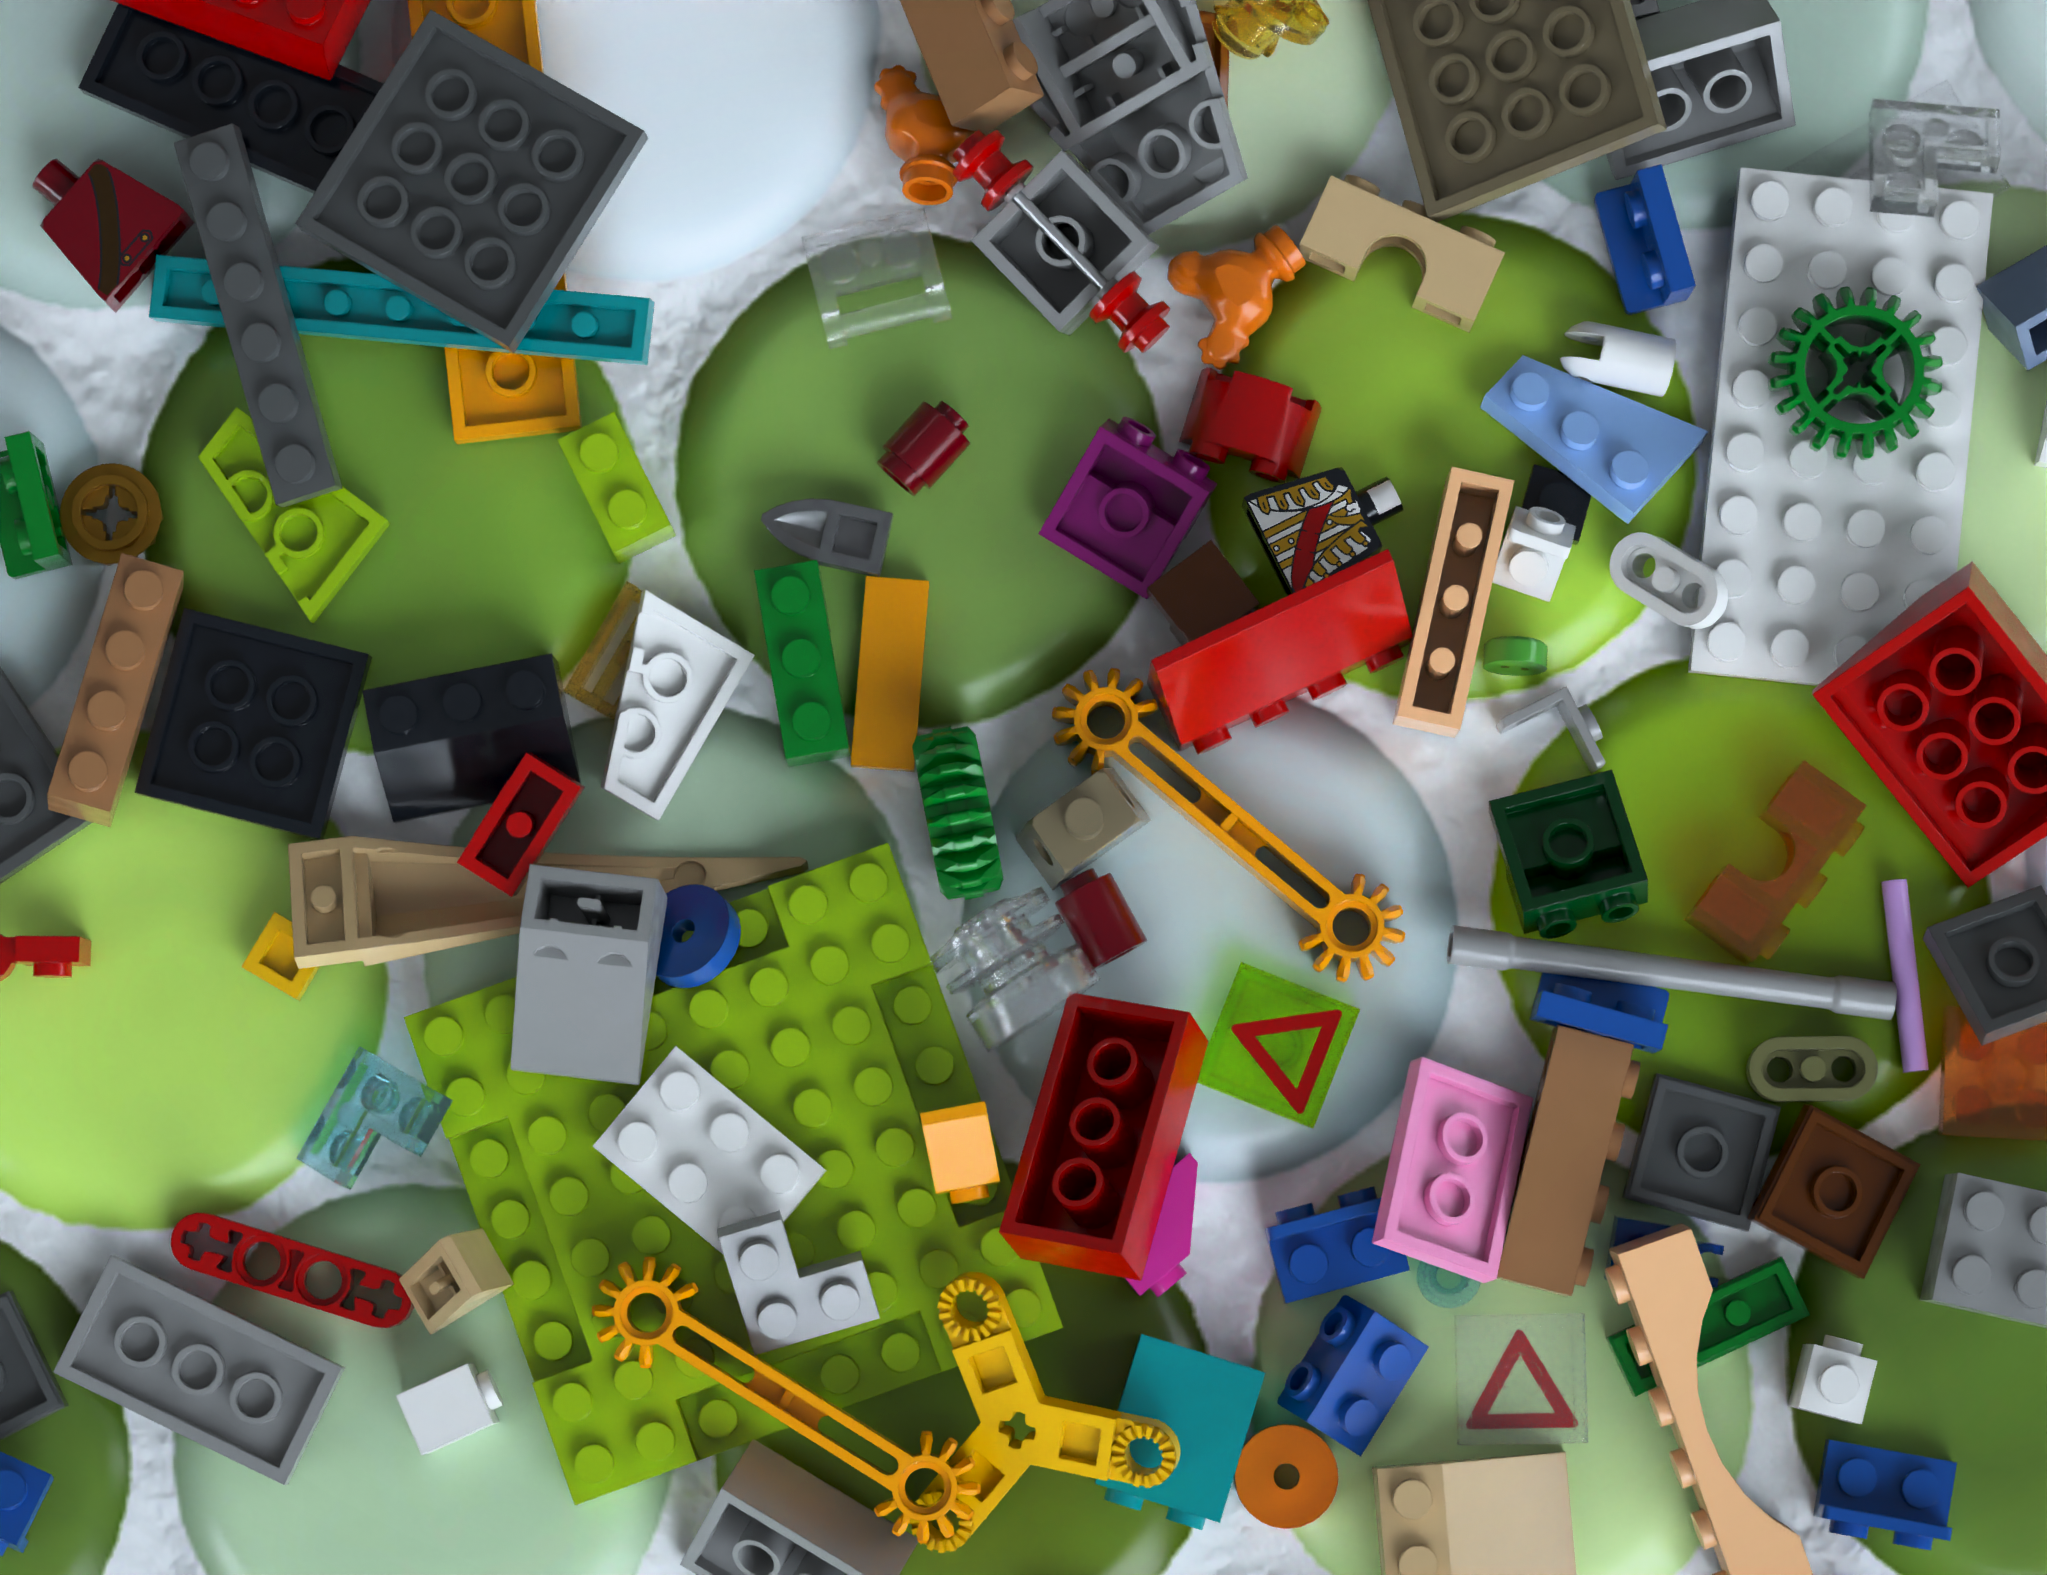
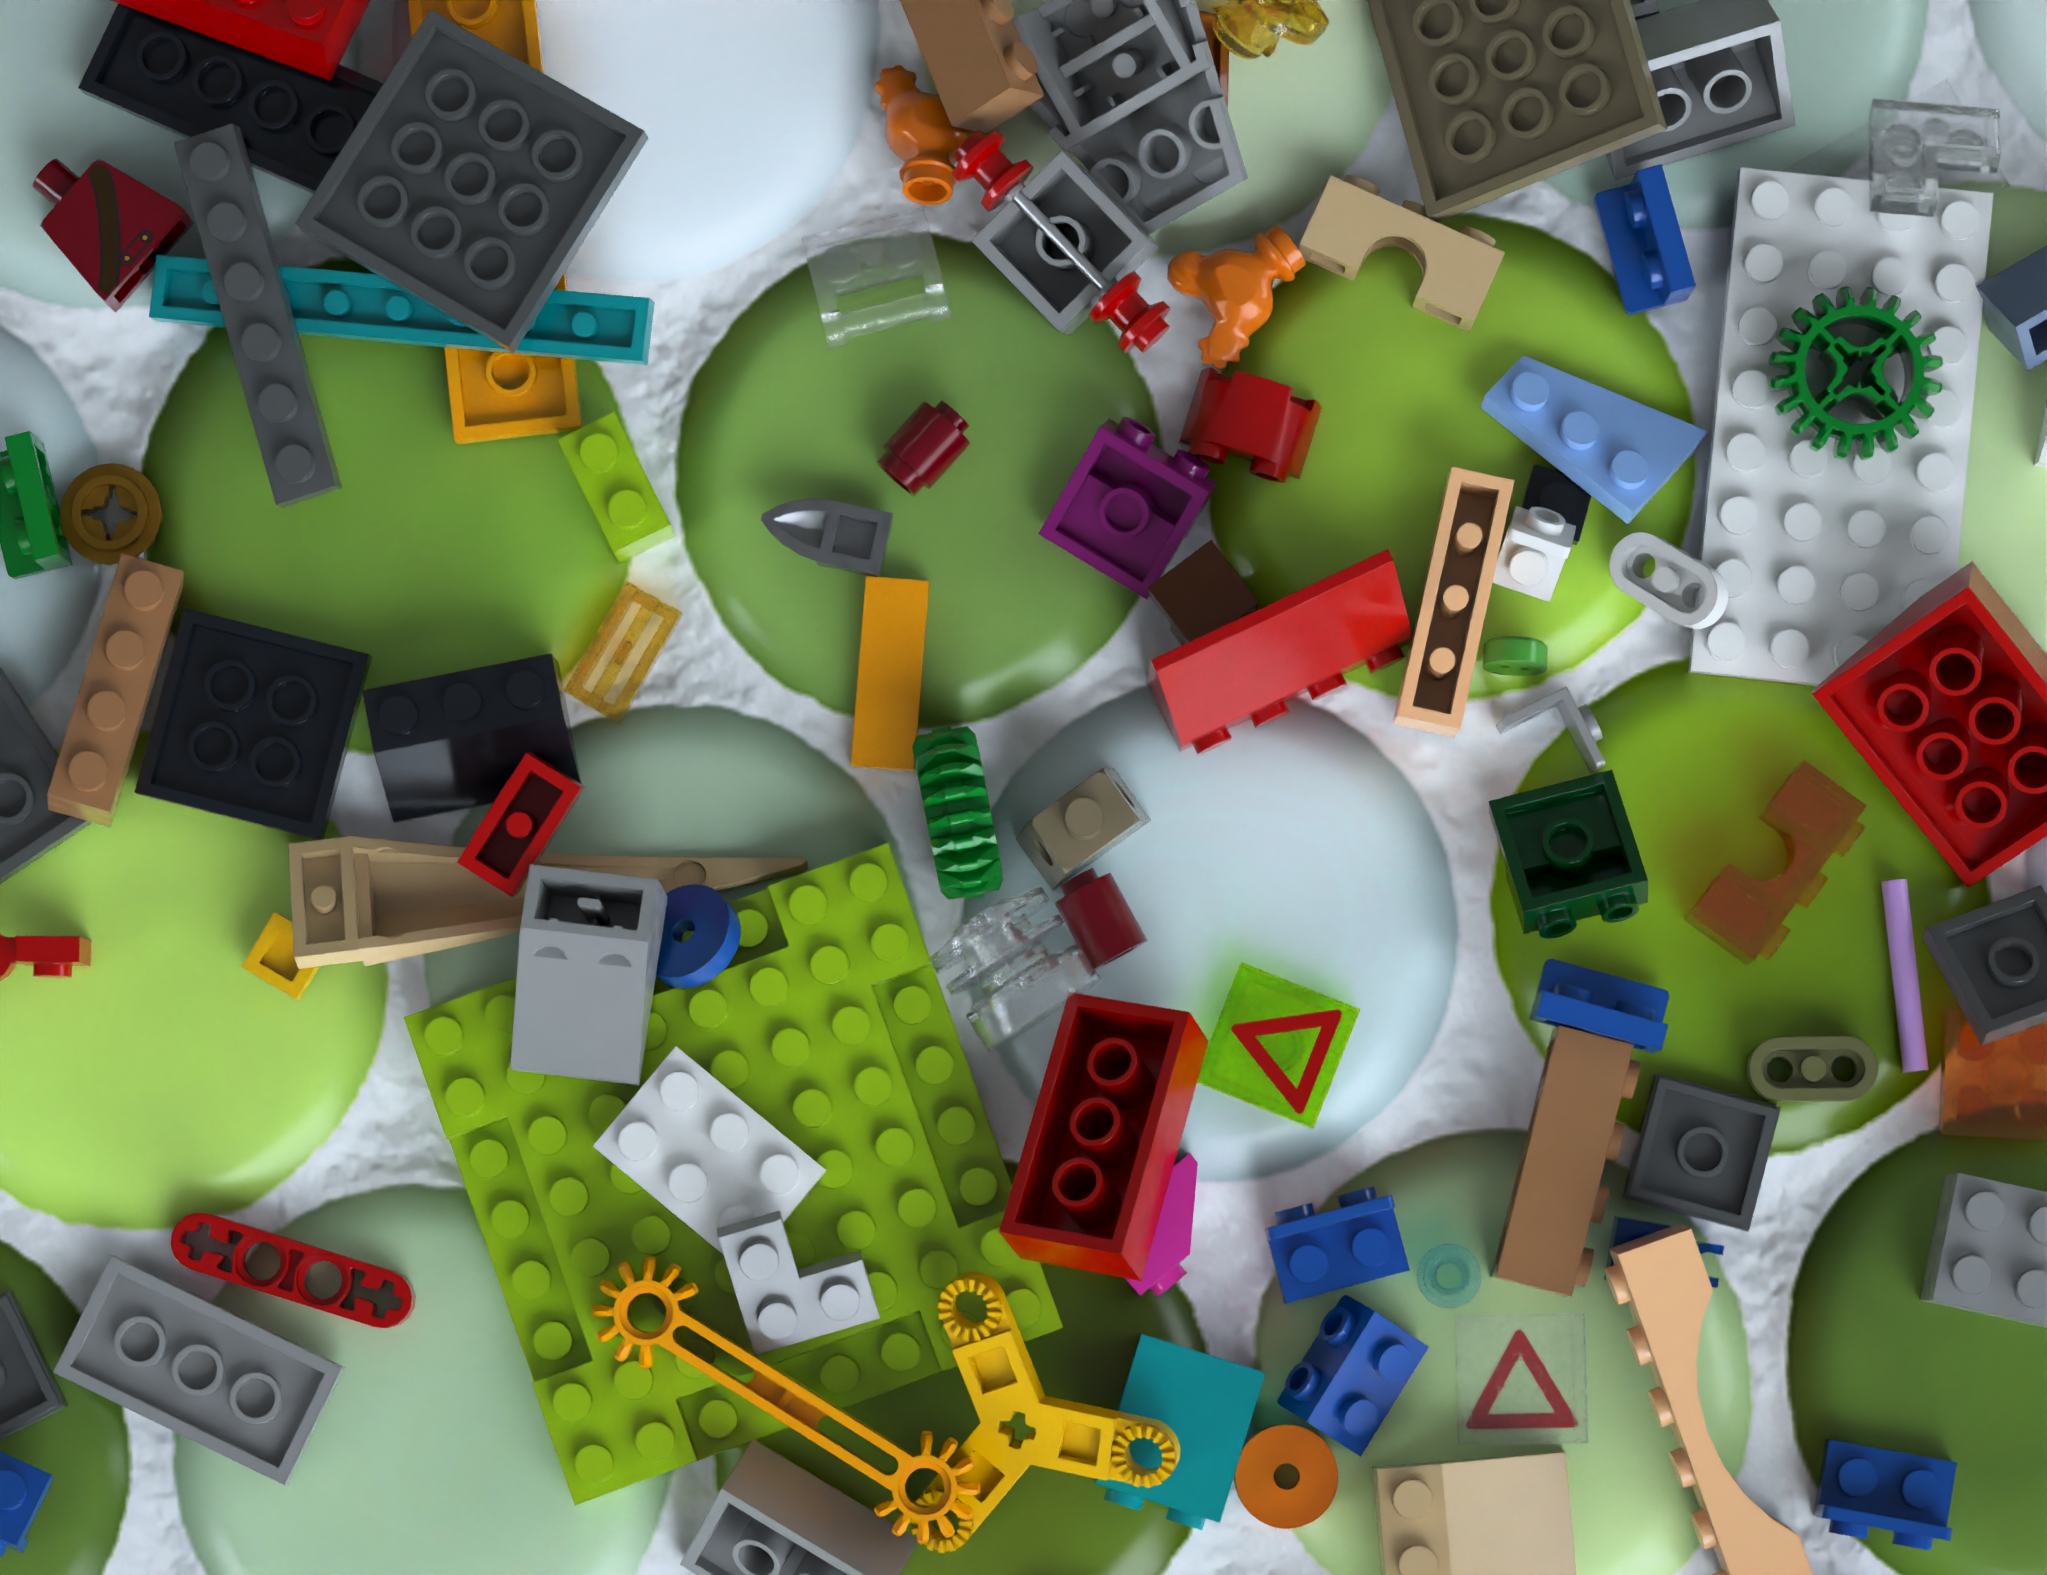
(307, 543): lime wing -> none
(368, 1103): clear light blue plate -> none
(450, 1407): white brick -> none
(455, 1278): tan slope -> none
(668, 703): white wing -> none
(802, 663): green arch -> none
(961, 1151): light orange slope -> none
(1227, 824): light orange arm -> none
(1319, 525): torso -> none
(1452, 1170): bright pink plate -> none
(1627, 358): white piece -> none
(1735, 1316): green tile -> none
(1833, 1191): reddish brown tile -> none
(1833, 1380): white brick -> none
(1838, 994): light grey piece -> none

